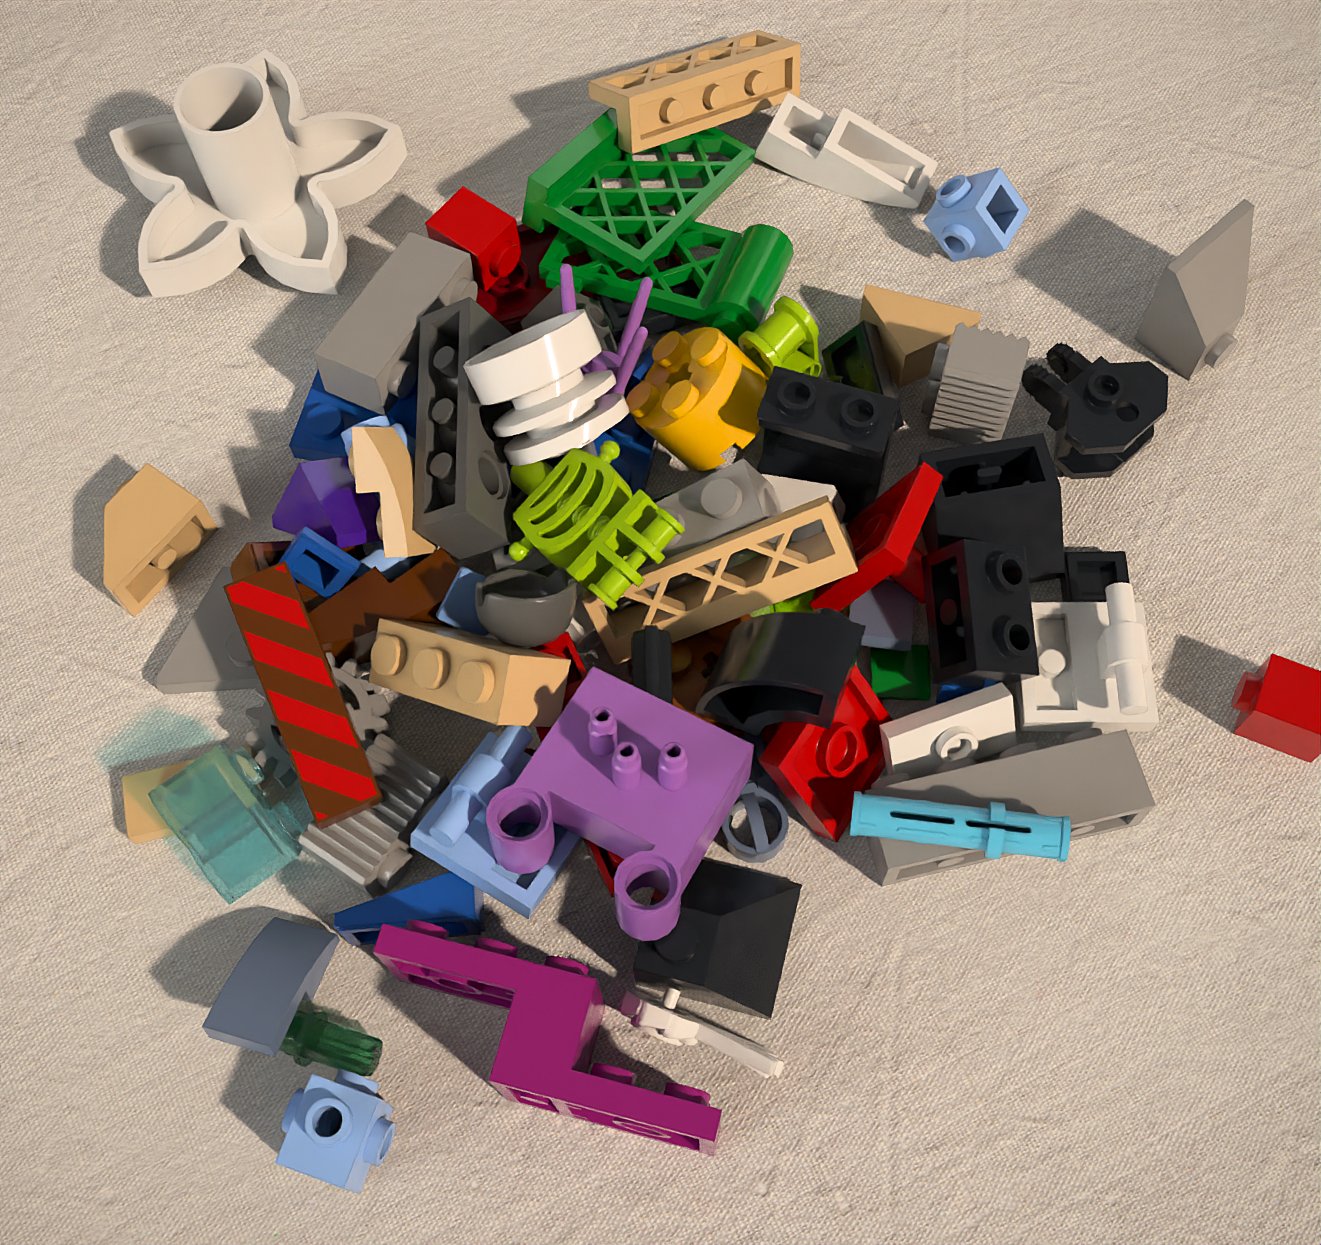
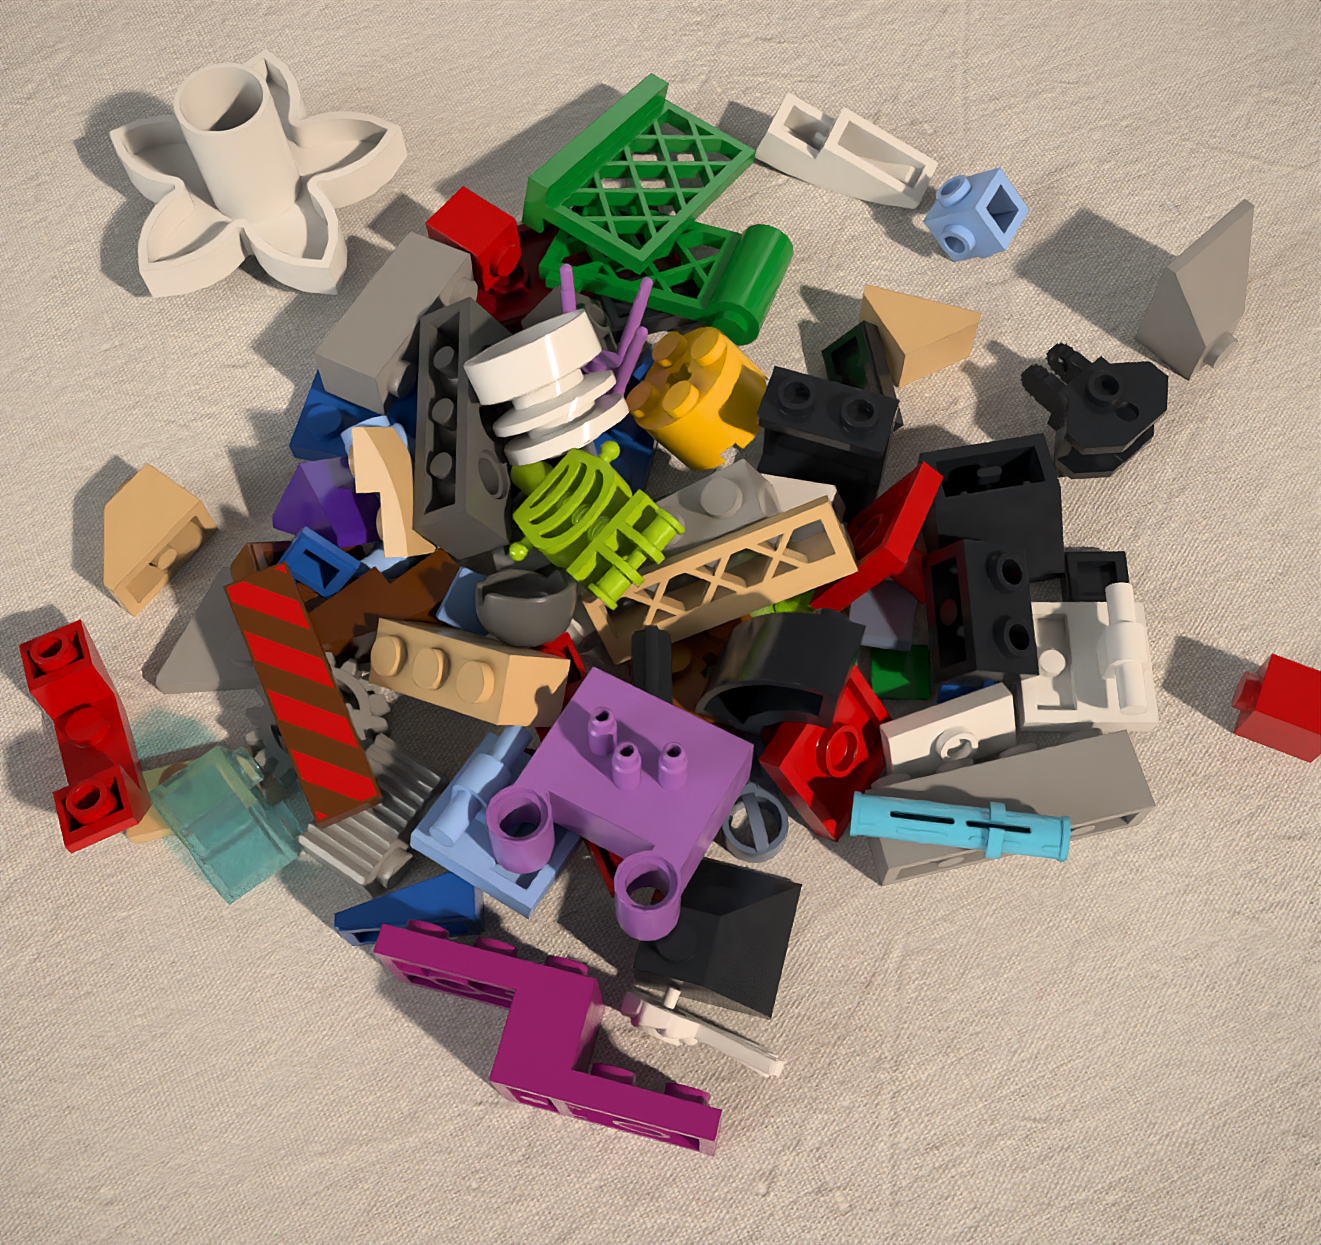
(93, 735): none -> red slope
(268, 985): sand blue slope -> none
(312, 1123): light blue brick -> none
(317, 1040): clear green axle -> none
(699, 88): tan fence -> none
(784, 340): lime piece -> none
(974, 385): light grey brick -> none

